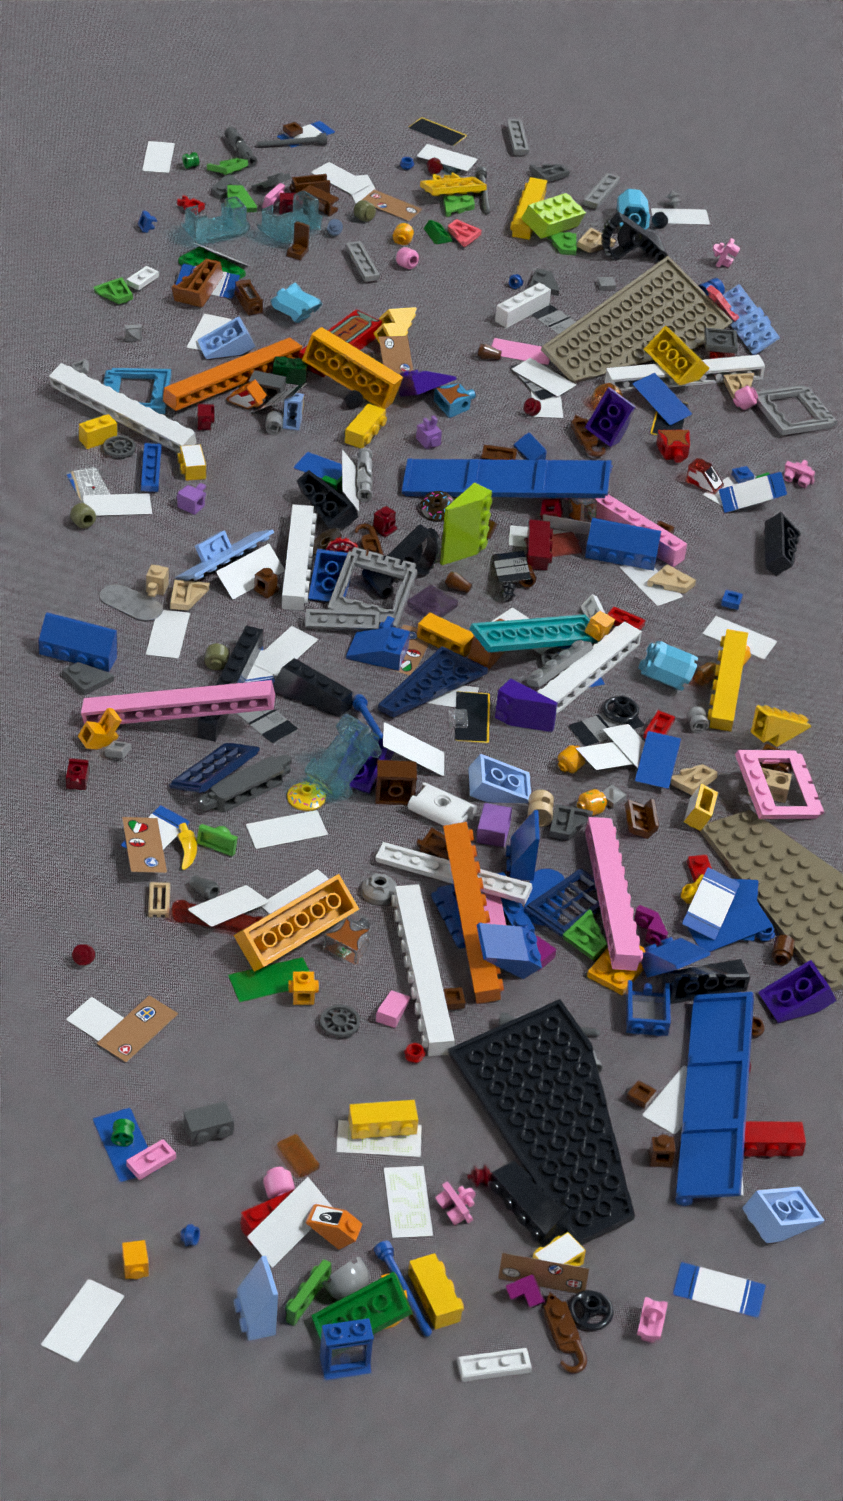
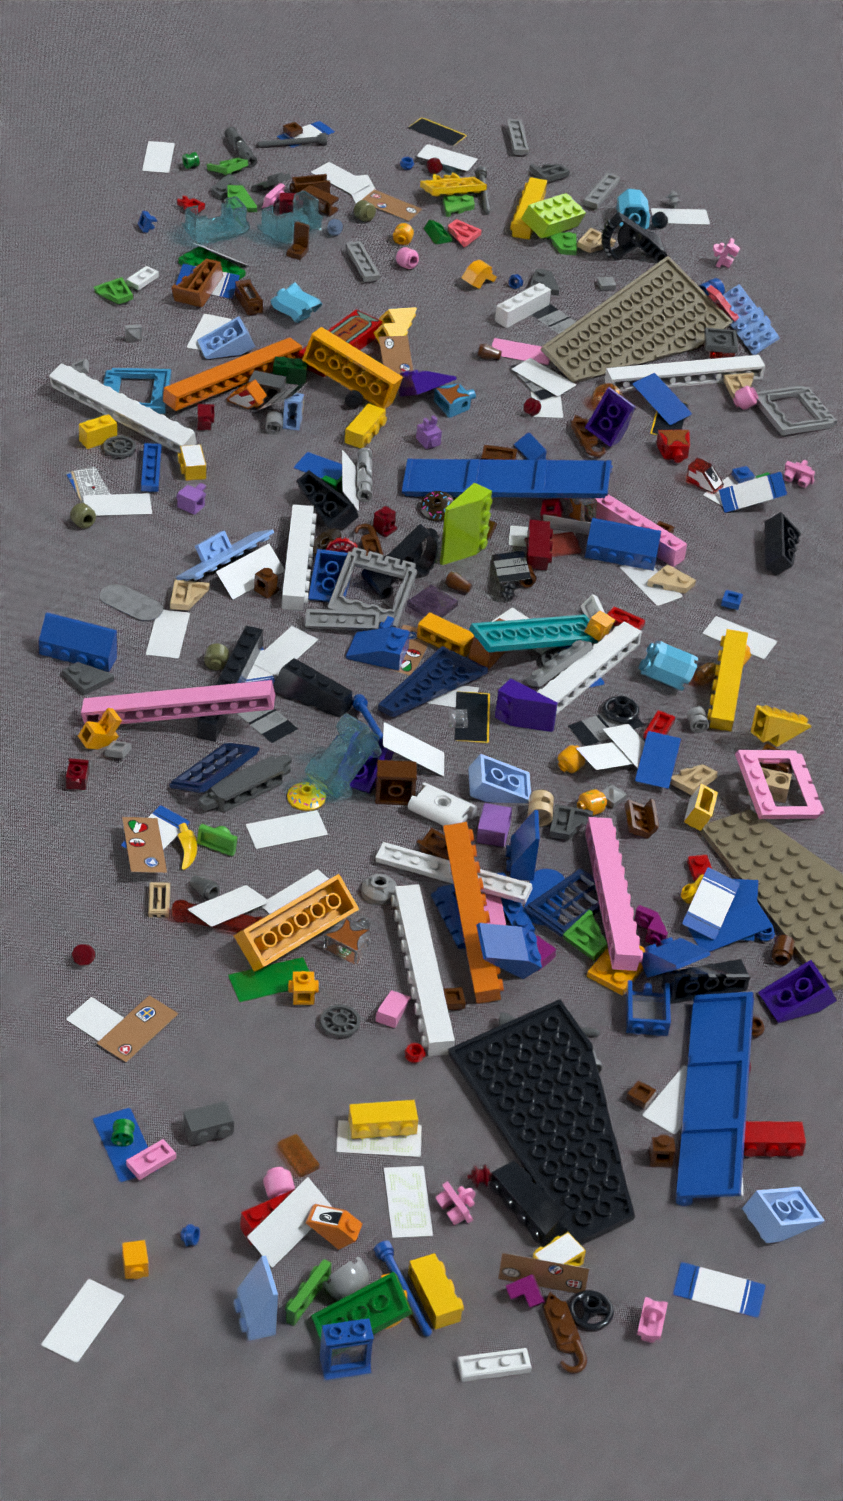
(157, 580): tan brick -> none
(477, 273): none -> light orange brick
(676, 357): yellow slope -> none

